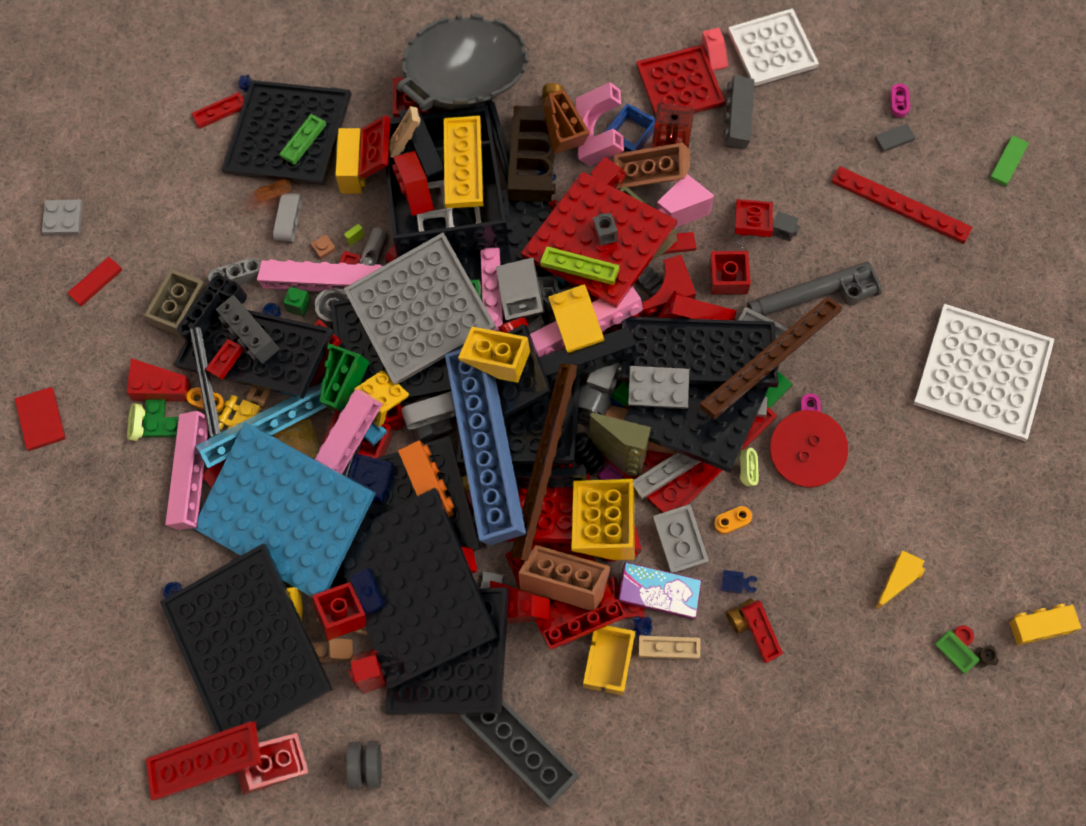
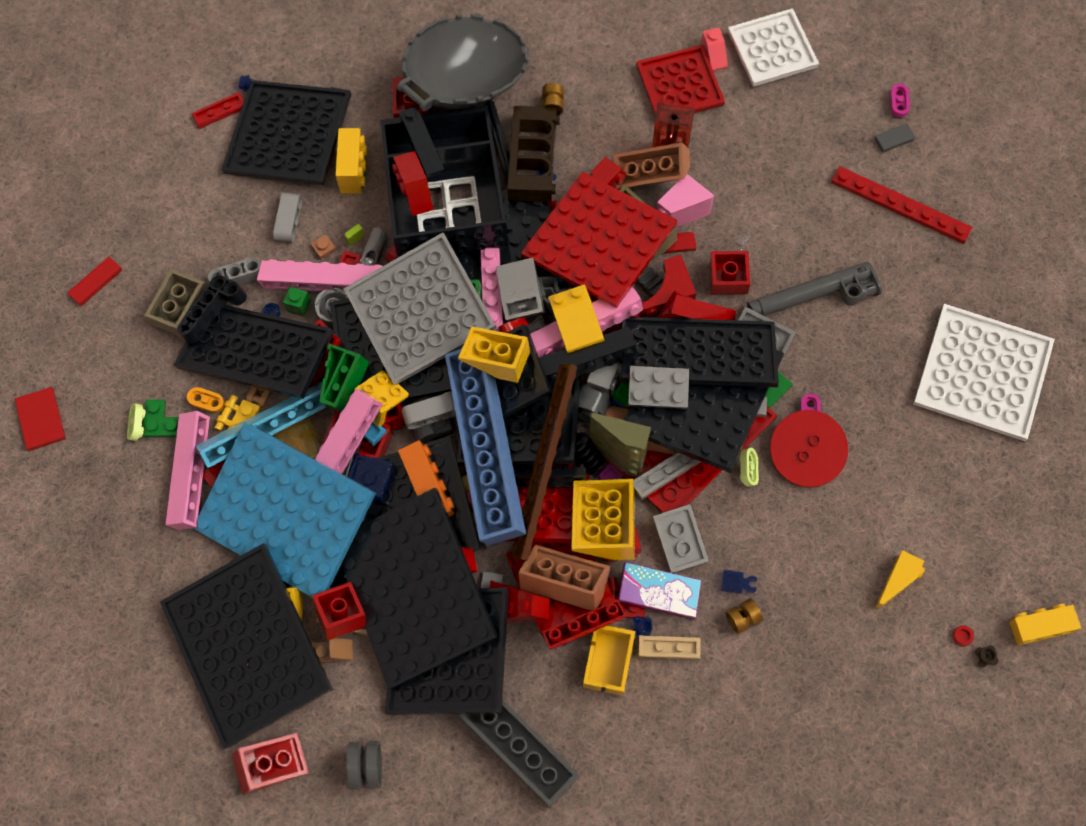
(62, 217): light grey plate -> none
(154, 383): red wedge -> none
(171, 586): clear blue plate -> none
(203, 761): red plate -> none
(205, 381): axle -> none
(225, 359): red plate -> none
(248, 330): dark grey brick -> none
(273, 190): clear orange plate -> none
(302, 139): bright green tile -> none
(367, 591): clear blue plate -> none
(367, 671): red wedge -> none
(374, 147): red plate -> none
(404, 132): tan plate -> none
(463, 162): yellow plate -> none
(564, 122): dark orange wedge -> none
(580, 265): lime plate -> none
(590, 108): bright pink arch -> none
(606, 235): dark grey brick -> none
(644, 120): blue window -> none
(734, 520): light orange plate -> none
(739, 112): dark grey brick -> none
(754, 218): red plate -> none
(761, 631): red tile -> none
(770, 358): reddish brown plate -> none
(785, 226): dark grey brick -> none
(957, 651): bright green tile -> none
(1009, 161): bright green tile -> none

